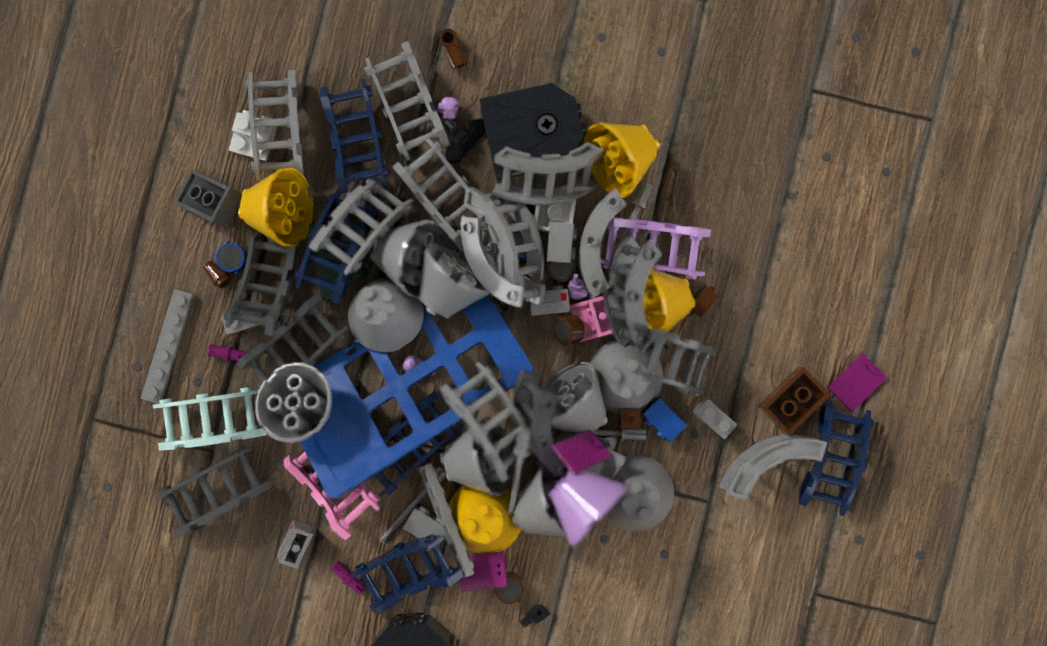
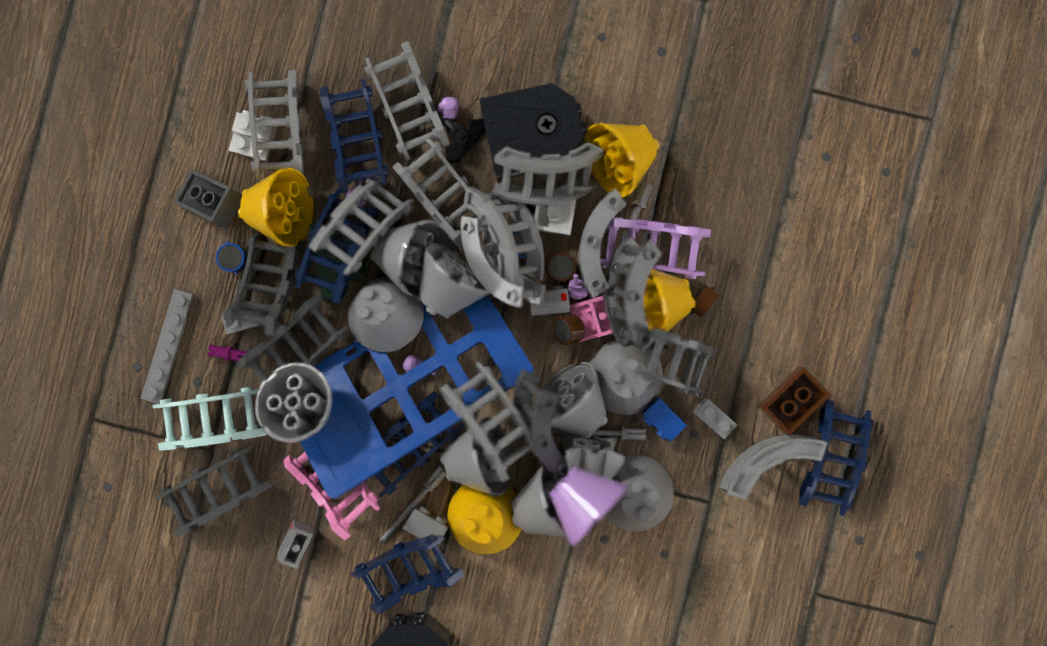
(218, 276): reddish brown cone -> none
(341, 571): magenta pin -> none
(448, 525): light grey plate -> none
(453, 50): reddish brown piece -> none
(486, 572): magenta container -> none
(513, 591): pearl dark grey piece -> none
(521, 451): light grey piece -> none
(532, 618): black piece -> none
(560, 242): light grey brick -> none
(581, 451): magenta container -> none
(629, 418): reddish brown bracket -> none
(857, 382): magenta container -> none

